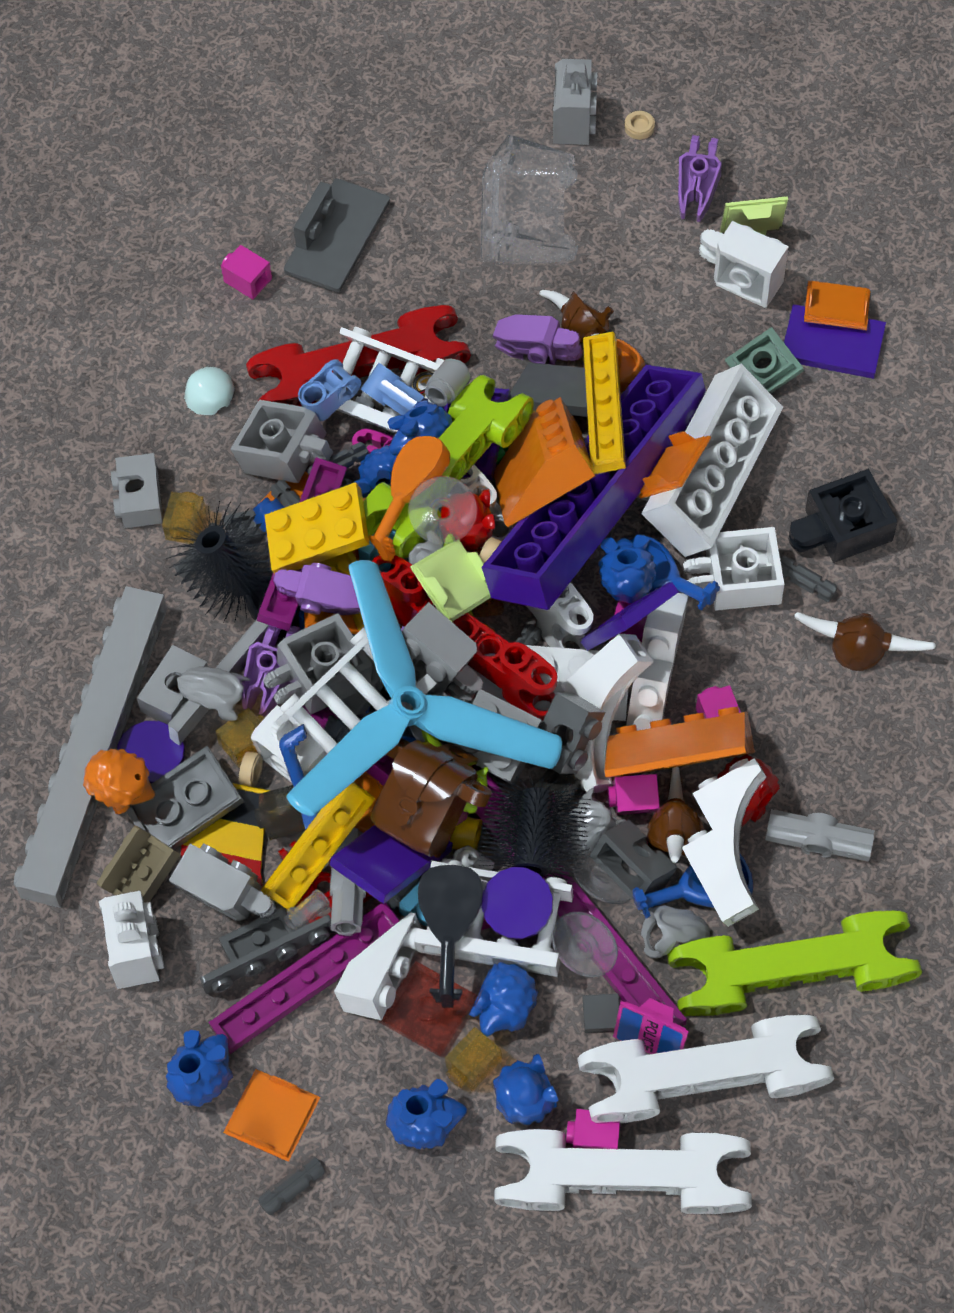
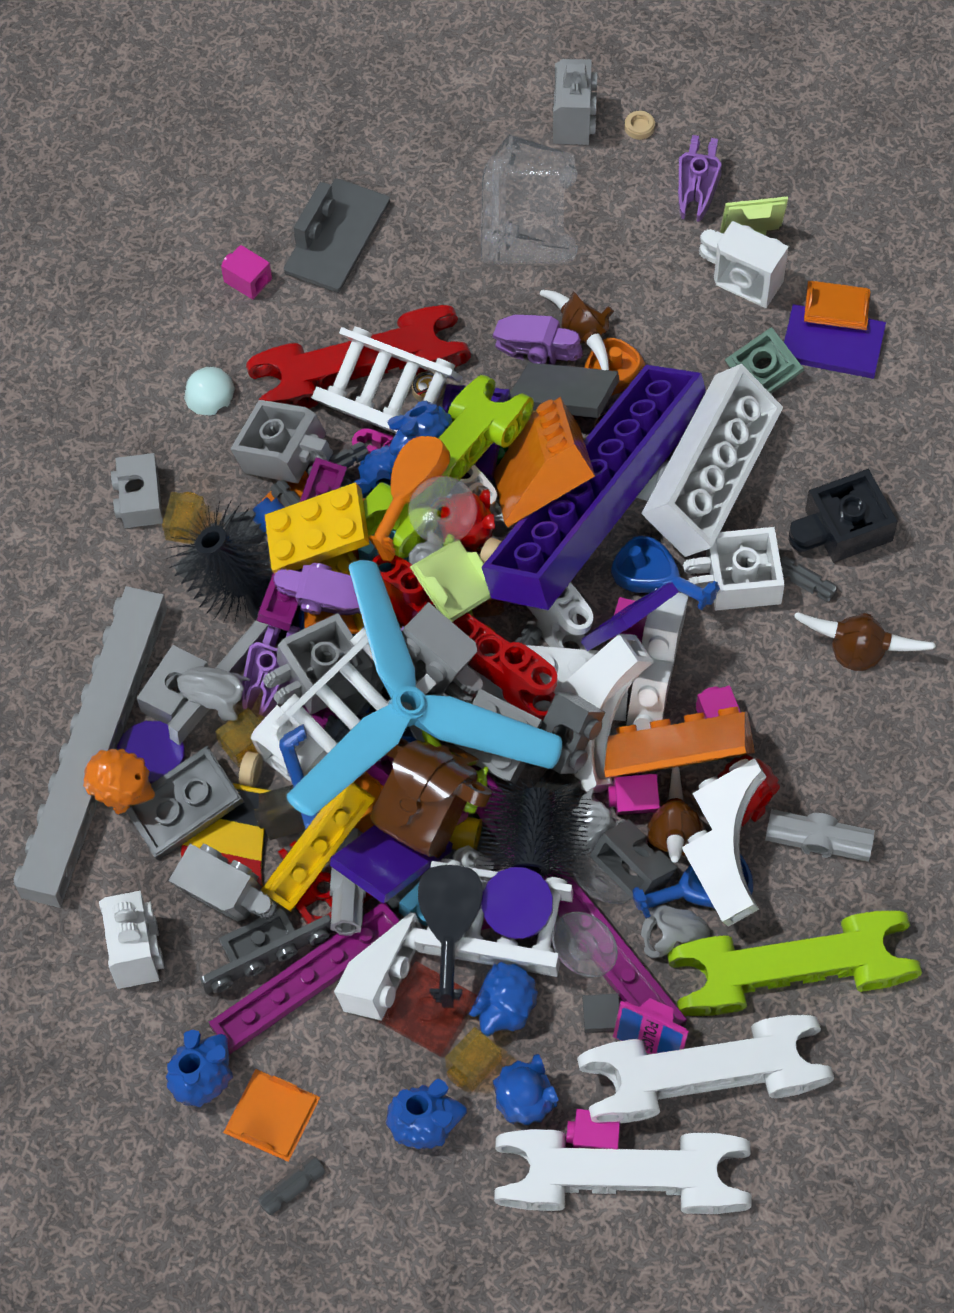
(138, 865): dark tan bracket -> none
(306, 910): clear pin -> none
(328, 388): medium blue piece -> none
(390, 390): medium blue piece -> none
(447, 382): light grey brick -> none
(604, 403): yellow tile -> none
(627, 568): blue animal -> none
(674, 464): orange piece -> none

